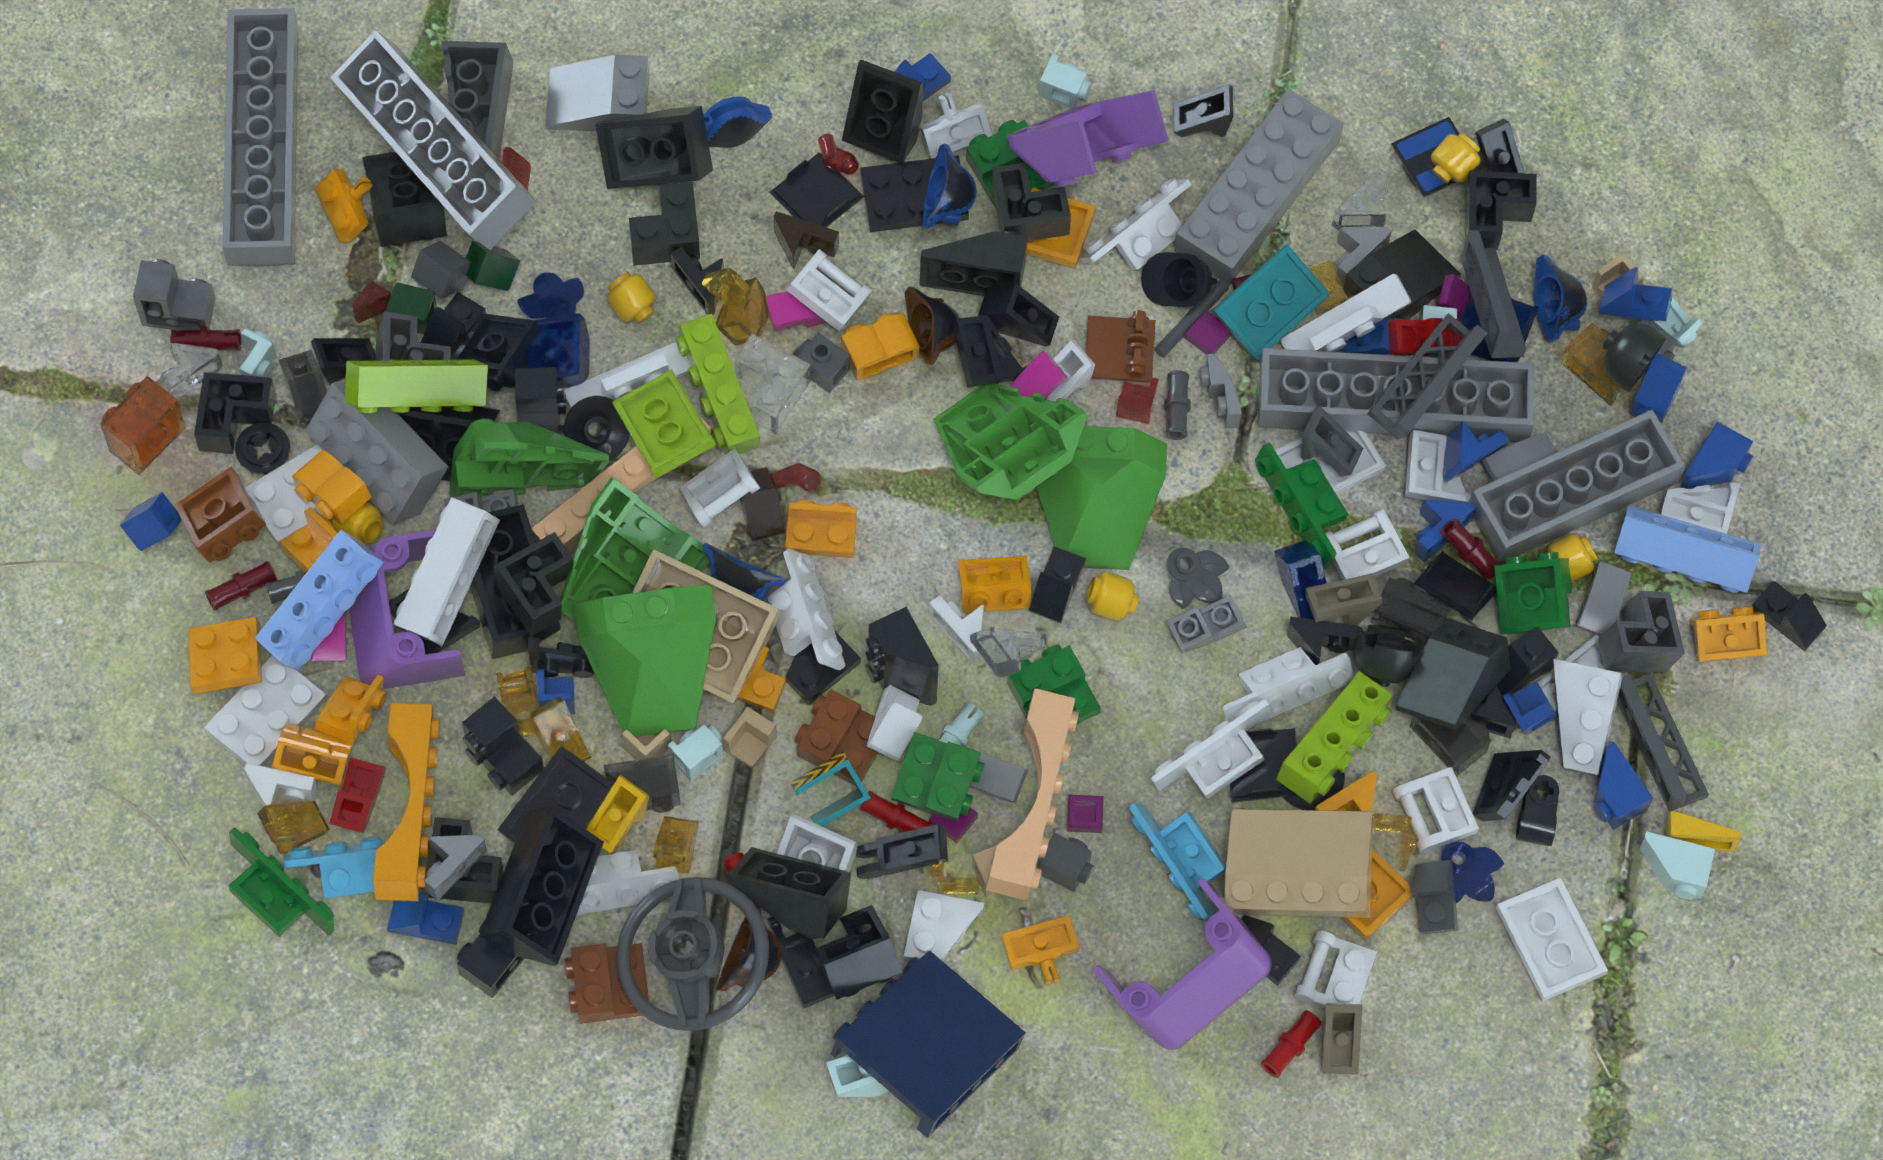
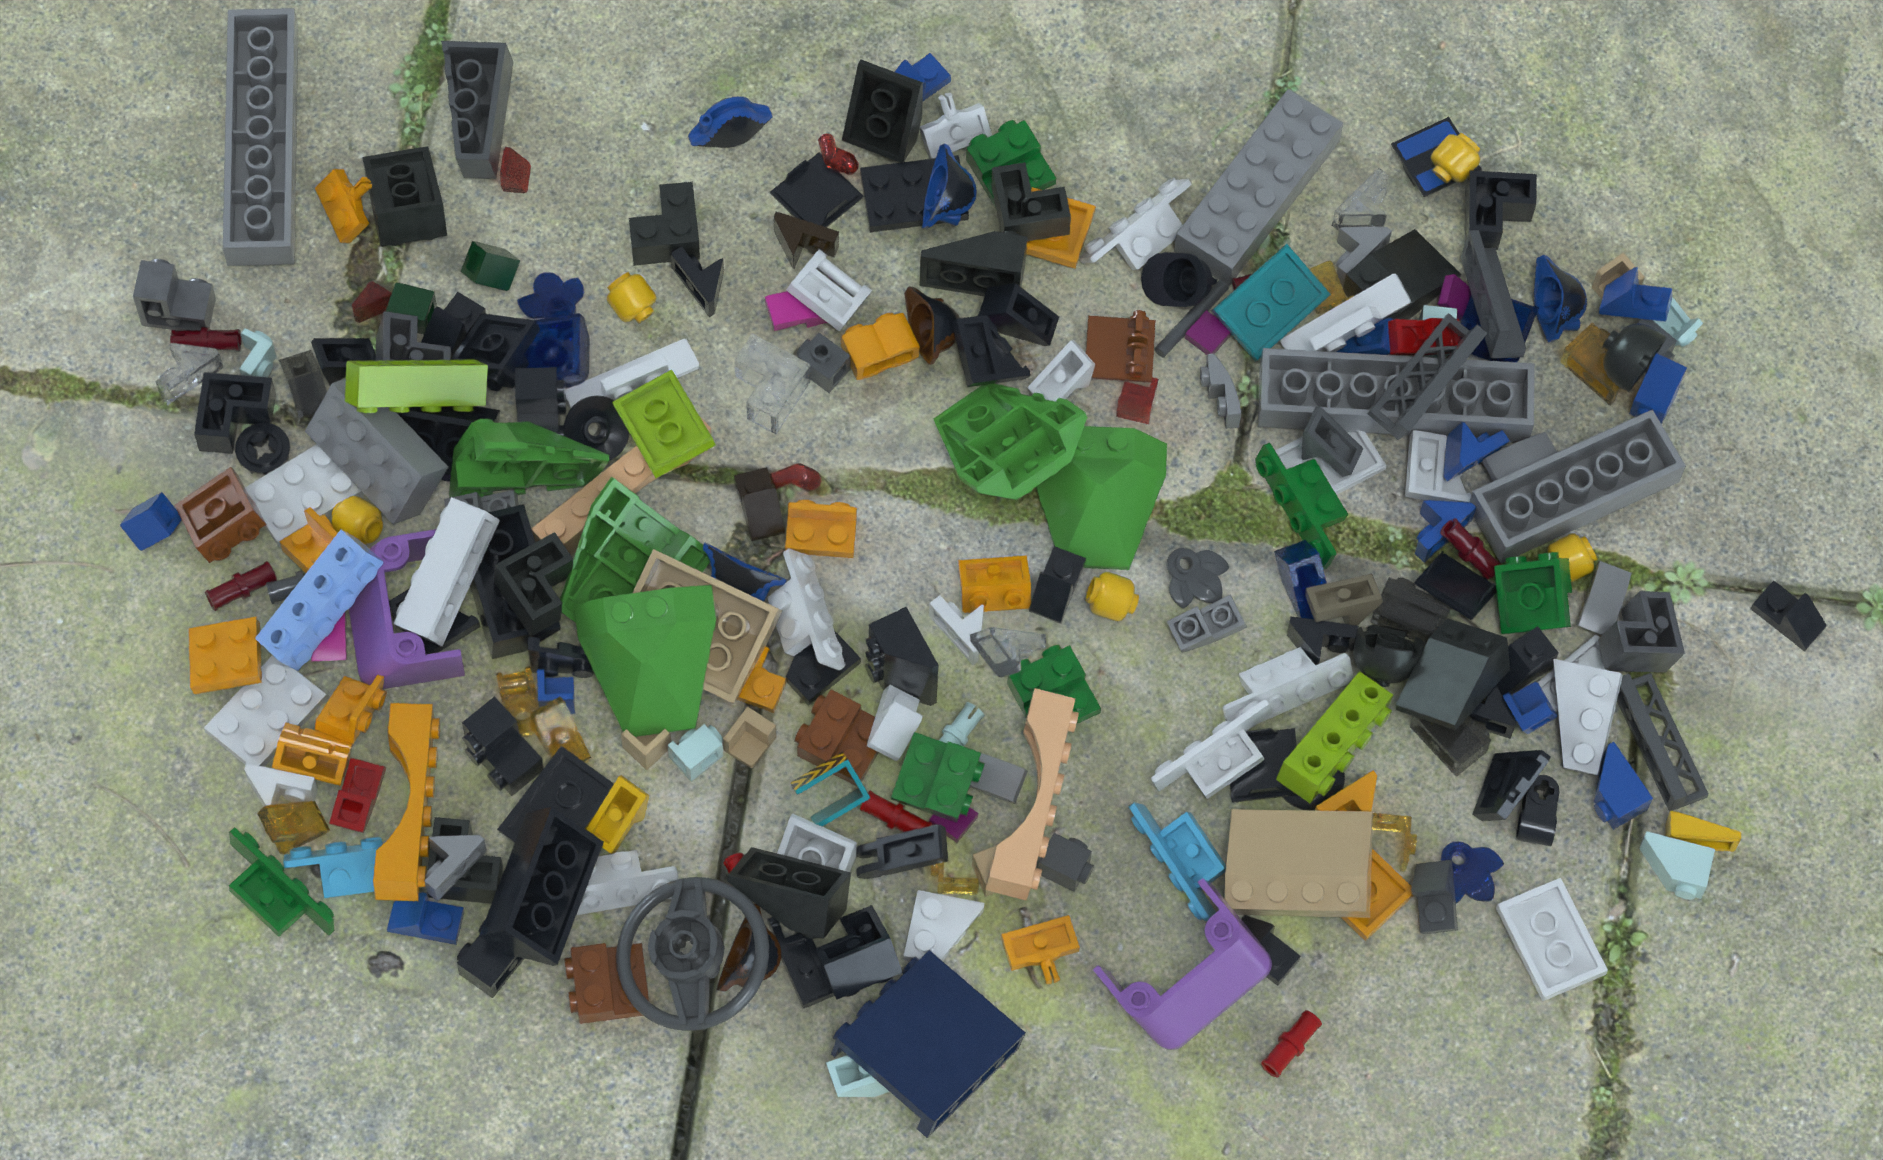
(142, 424): clear orange brick -> none
(330, 487): light orange brick -> none
(433, 140): light grey brick -> none
(441, 269): dark grey brick -> none
(597, 91): light grey slope -> none
(653, 776): clear smoke slope -> none
(655, 148): pearl dark grey slope -> none
(676, 843): clear yellow slope -> none
(718, 384): lime brick -> none
(725, 476): white plate -> none
(743, 305): clear yellow brick -> none
(1040, 377): dark pink slope -> none
(1064, 83): light aqua brick -> none
(1078, 137): medium lavender windscreen -> none
(1085, 813): magenta tile -> none
(1177, 405): dark grey pin -> none
(1205, 111): black slope -> none
(1341, 1038): dark tan slope -> none
(1348, 975): white plate -> none
(1371, 556): white plate -> none
(1446, 806): white plate -> none
(1498, 148): black slope -> none
(1687, 549): light blue brick -> none
(1702, 505): white wing -> none
(1719, 458): blue slope -> none
(1729, 634): light orange bracket -> none

